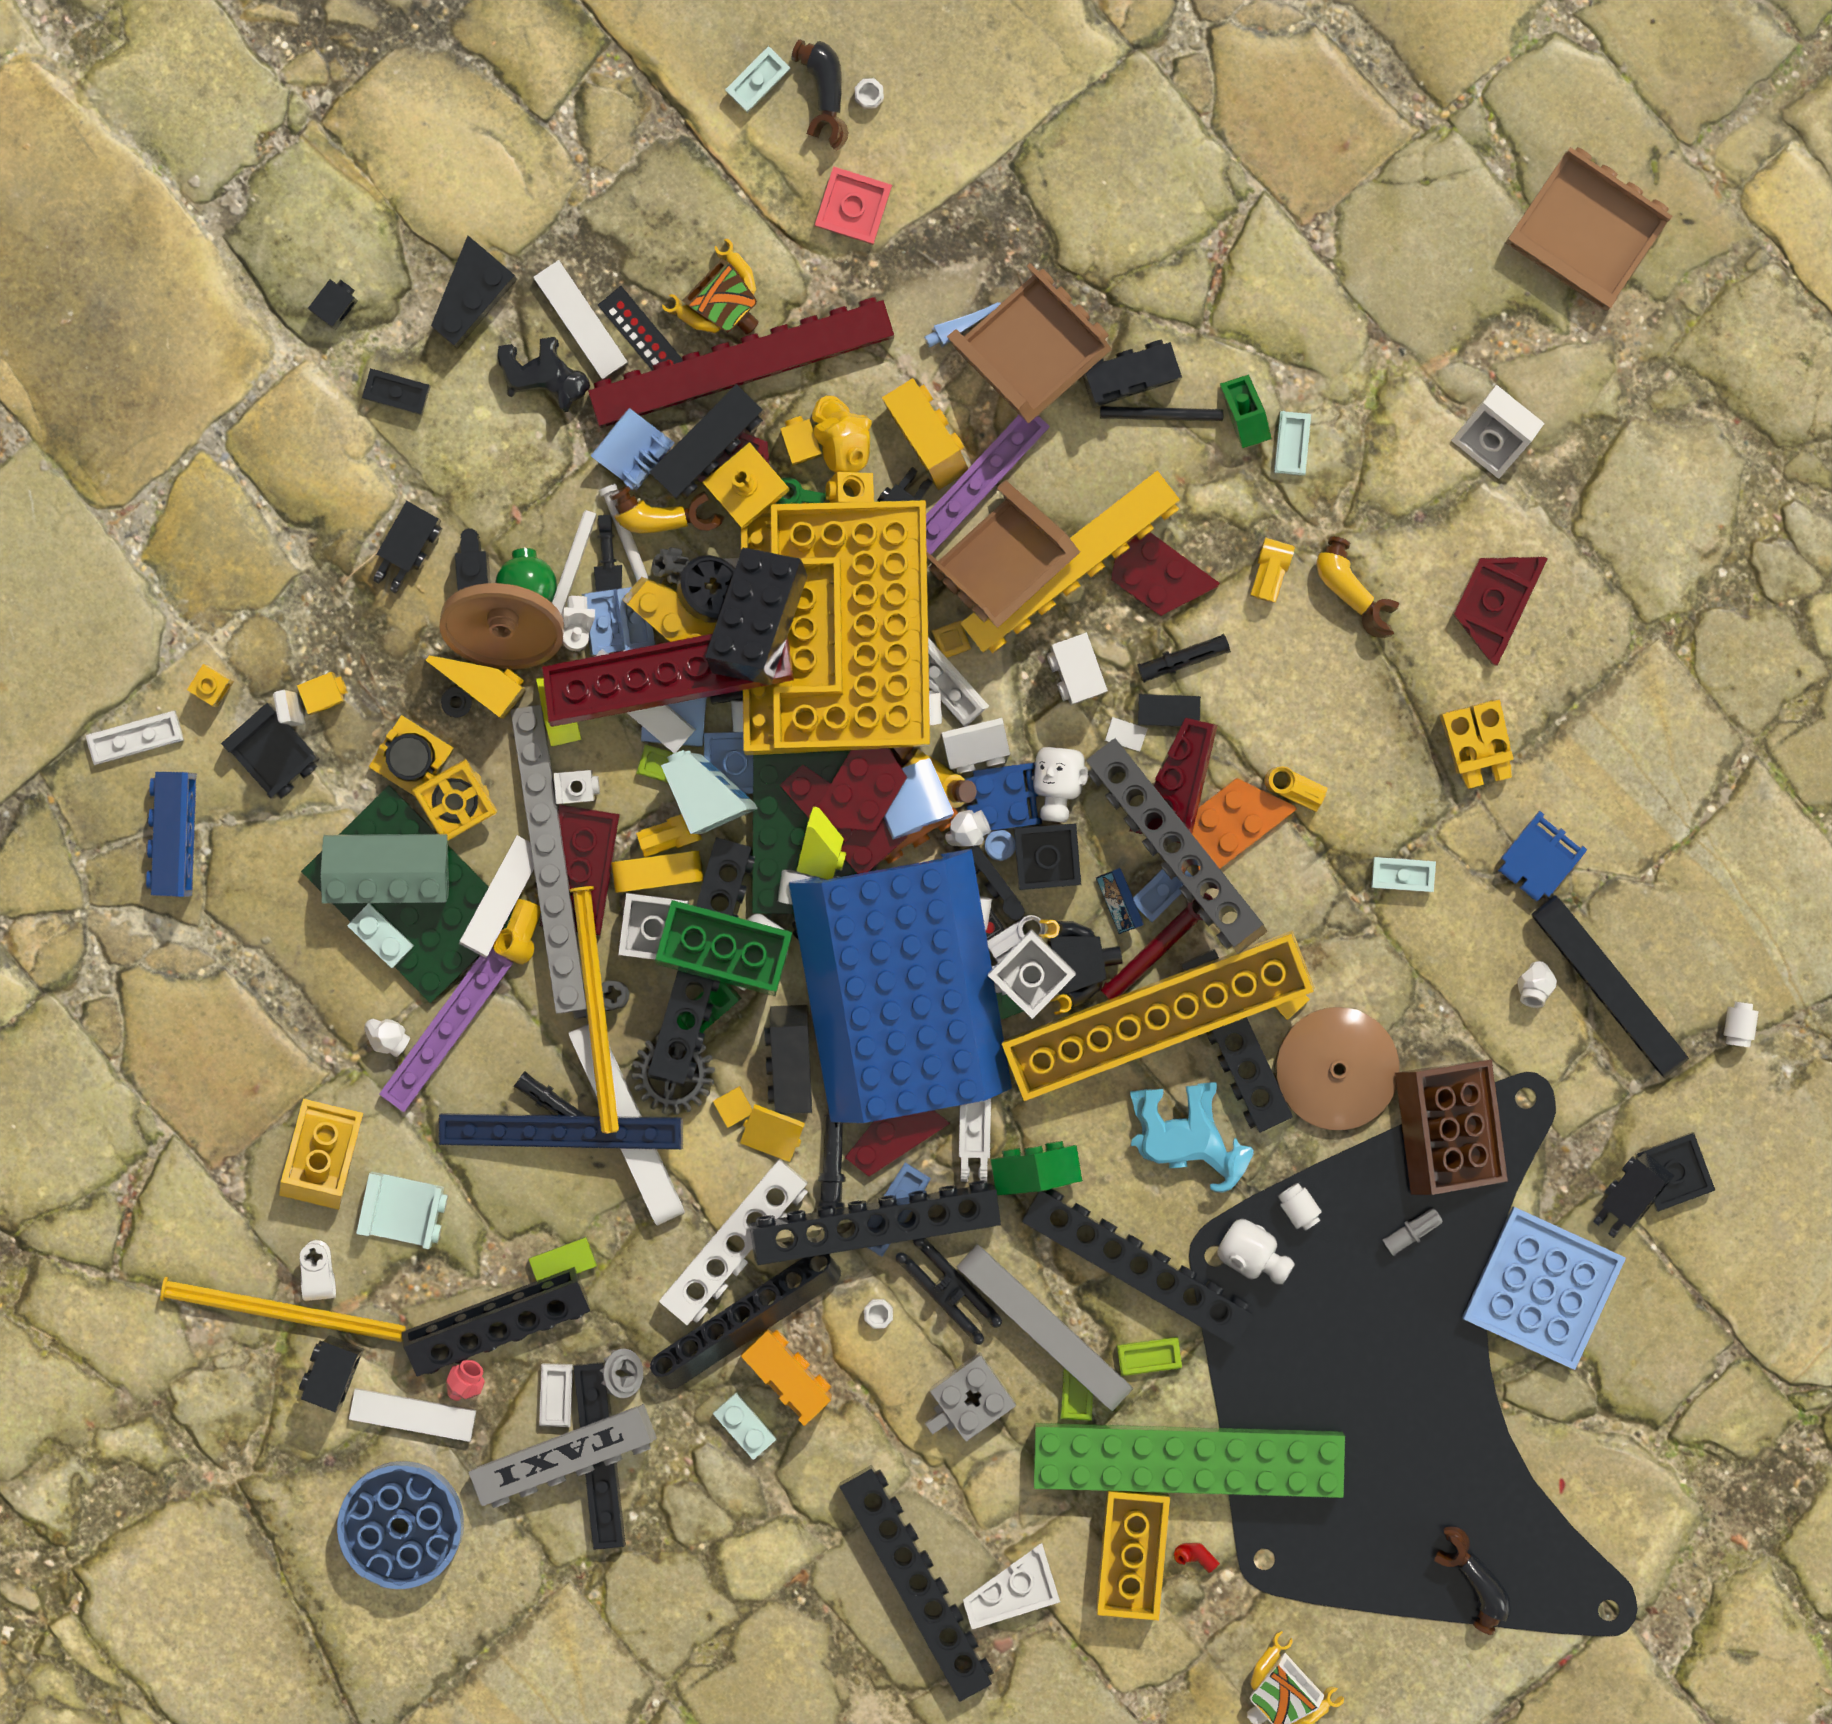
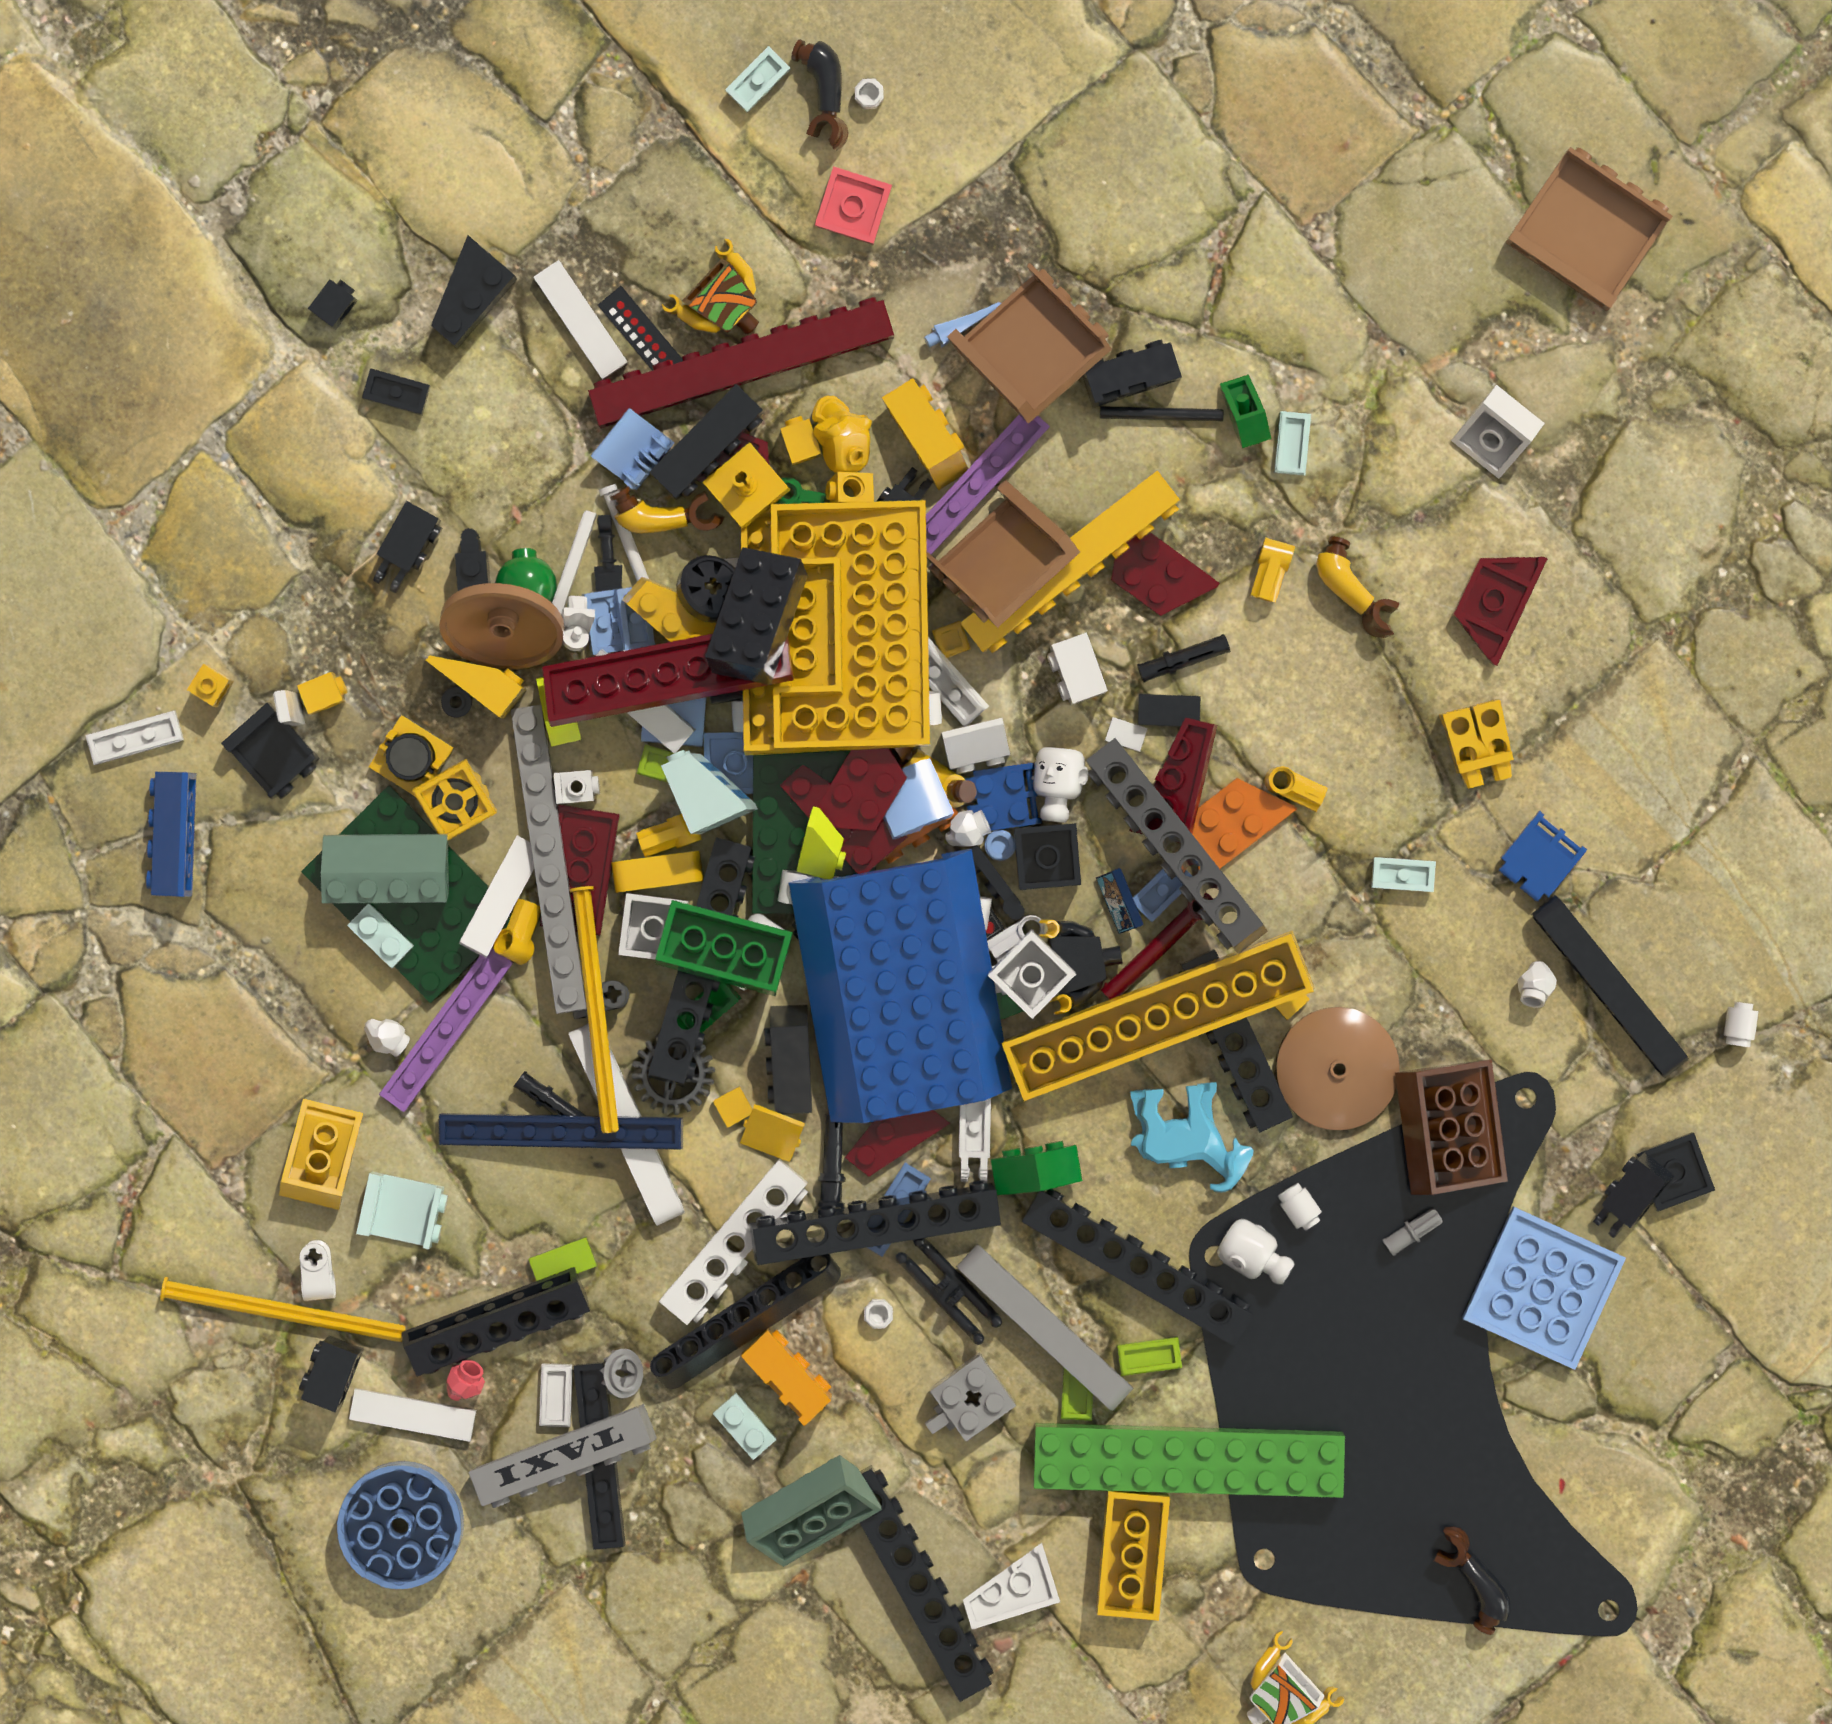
(544, 373): black animal -> none
(669, 565): dark grey gear -> none
(810, 1511): none -> sand green slope
(1195, 1553): red arm -> none

